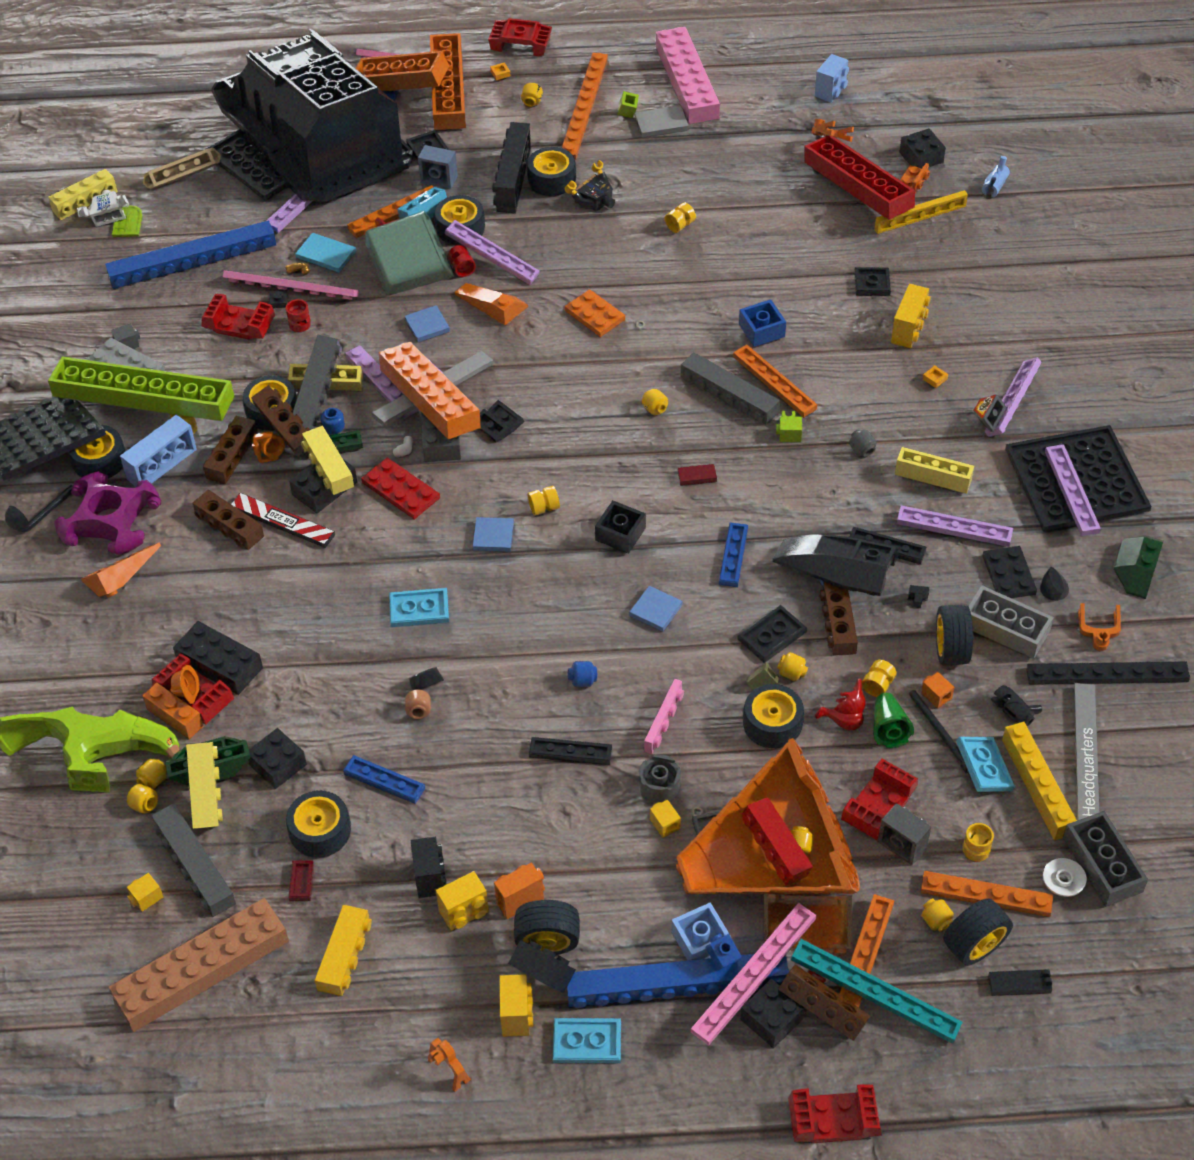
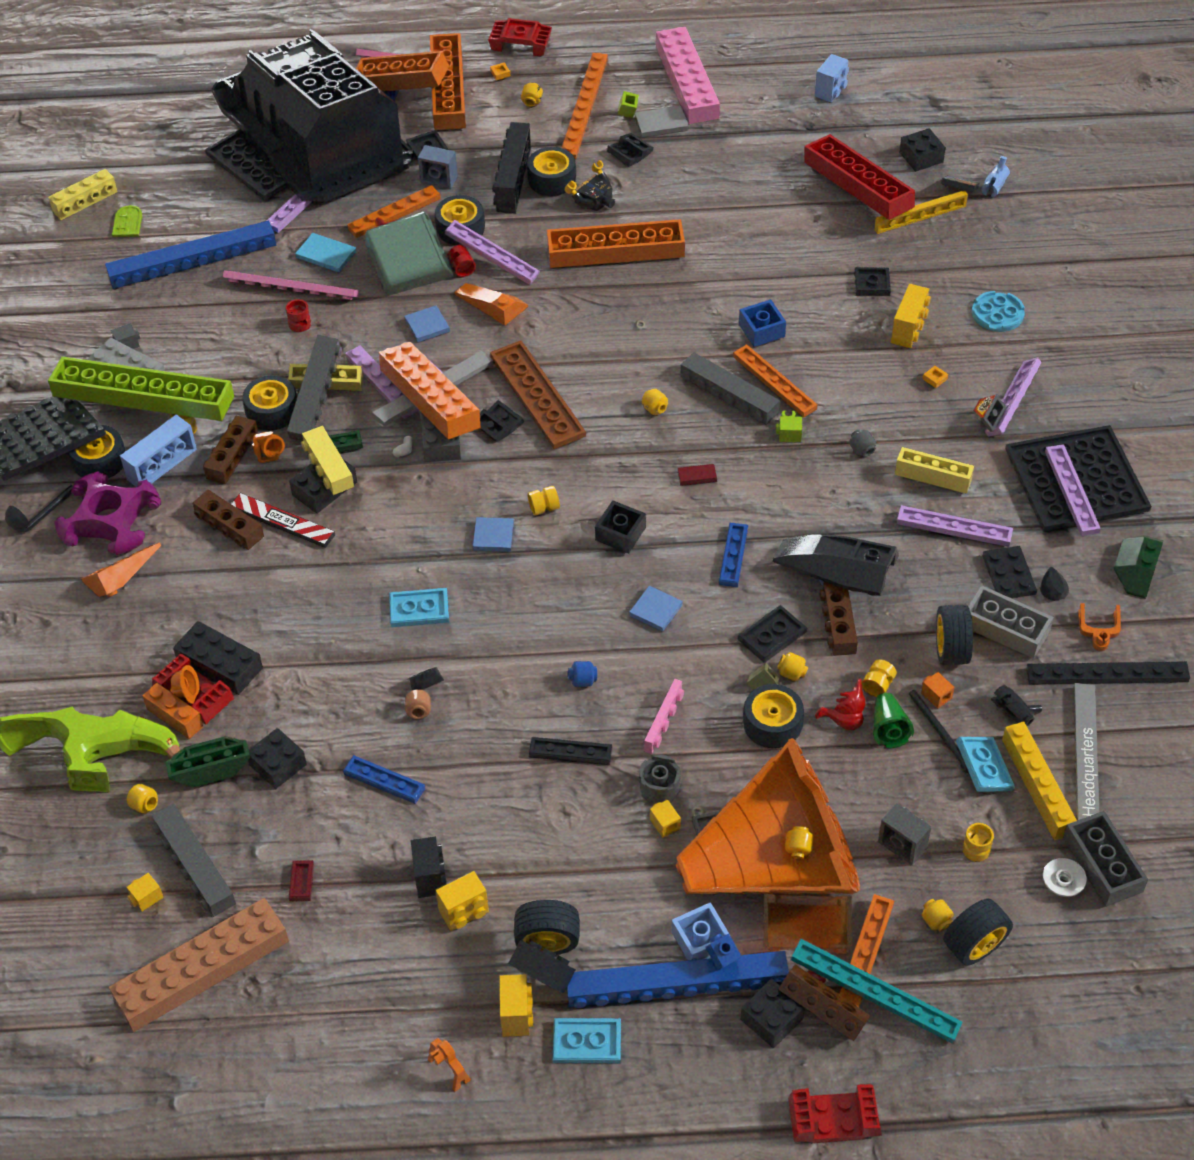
(105, 208): white torso -> none
(151, 773): yellow head -> none
(181, 168): tan brick -> none
(202, 785): light yellow brick -> none
(237, 320): red plate -> none
(263, 401): reddish brown brick -> none
(278, 299): black plate -> none
(304, 267): pearl gold arm -> none
(318, 823): wheel -> none
(332, 420): blue head -> none
(342, 950): yellow brick -> none
(400, 488): red plate -> none
(425, 202): medium azure brick -> none
(518, 888): orange brick -> none
(538, 394): none -> dark orange plate
(595, 313): orange plate -> none
(615, 243): none -> orange brick
(630, 149): none -> black slope
(680, 217): yellow wheel -> none
(753, 974): bright pink plate -> none
(776, 841): red brick -> none
(821, 129): orange piece -> none
(878, 797): red plate -> none
(907, 550): black tile -> none
(915, 176): orange bracket -> none
(918, 593): black tile -> none
(960, 183): none -> black tile
(974, 891): orange plate -> none
(998, 311): none -> medium azure tile
(1020, 982): black hinge -> none

